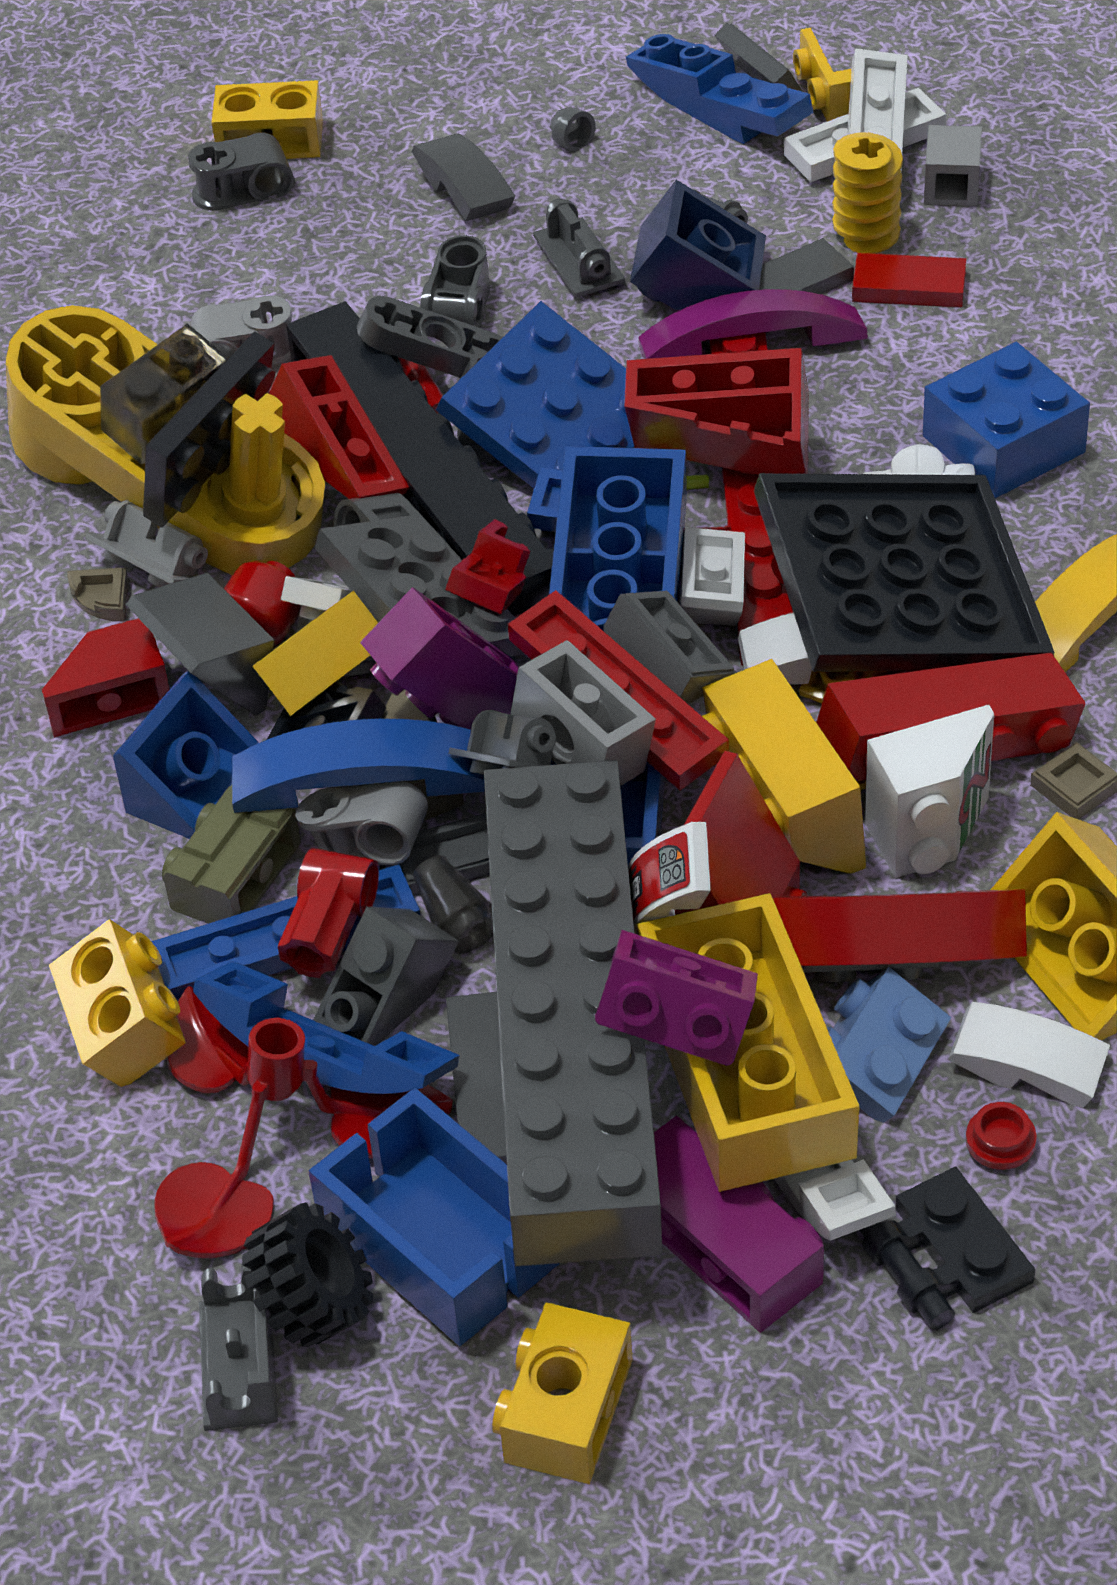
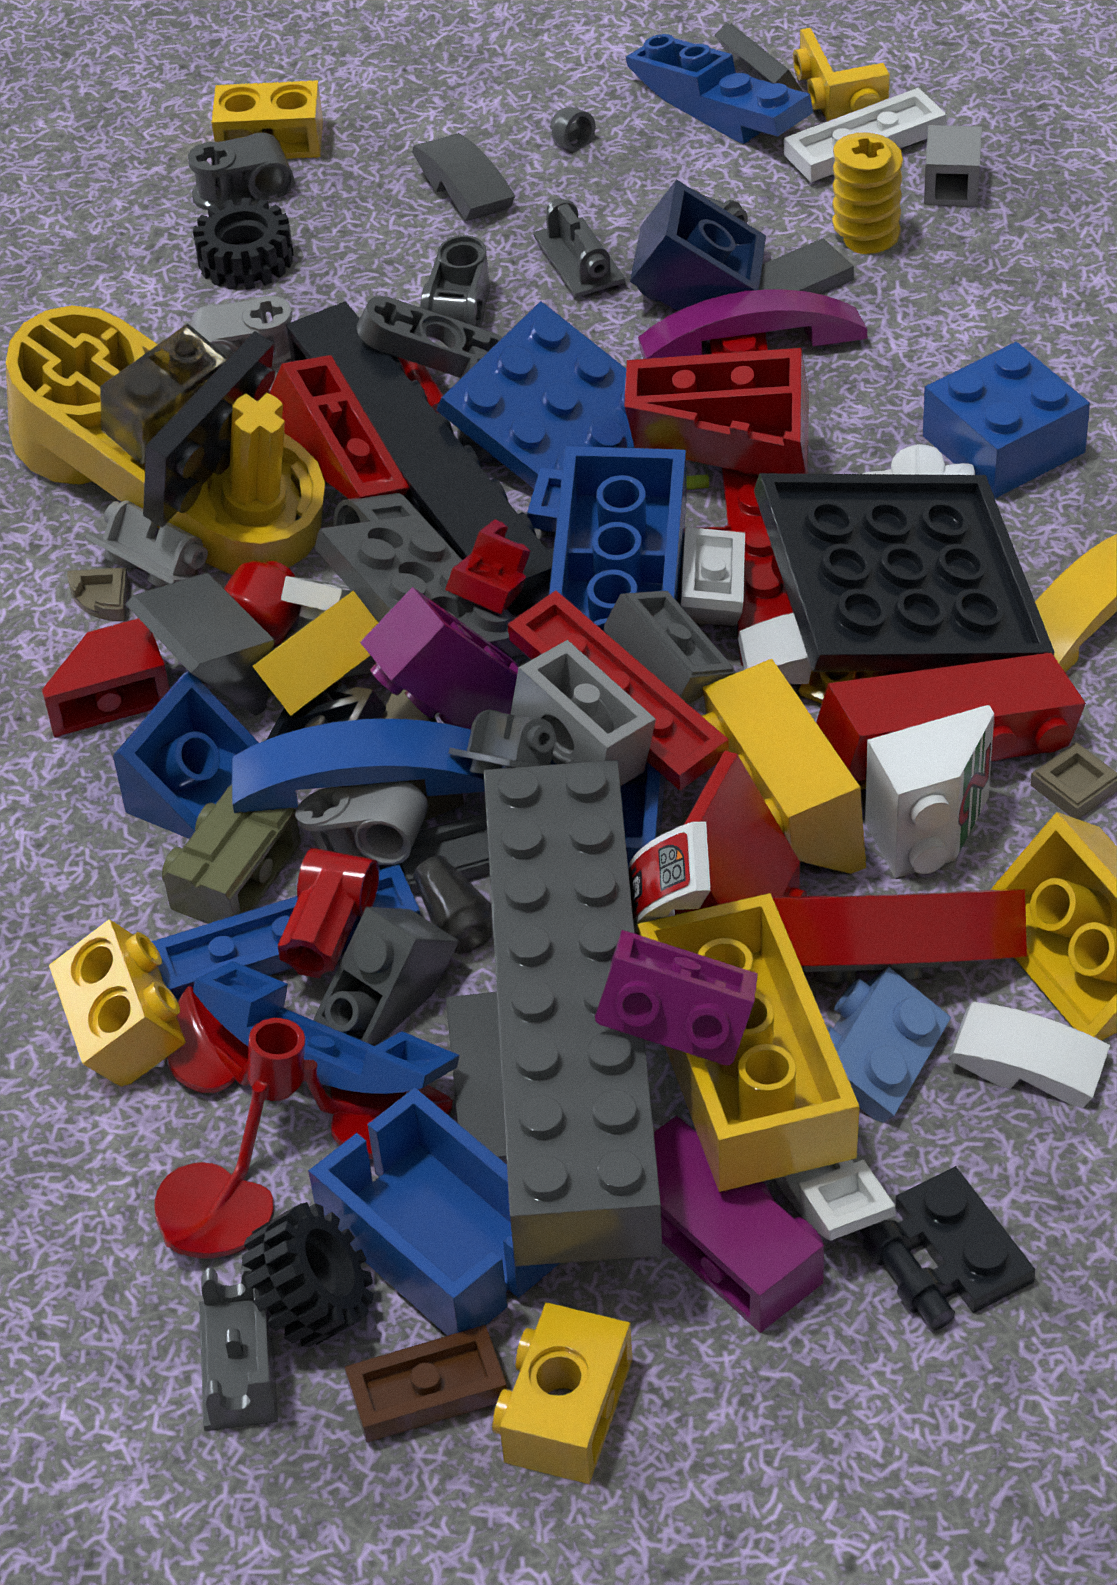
(223, 229): none -> black tyre
(425, 1383): none -> reddish brown plate
(878, 94): white plate -> none
(909, 280): red tile -> none
(1001, 1136): red plate -> none

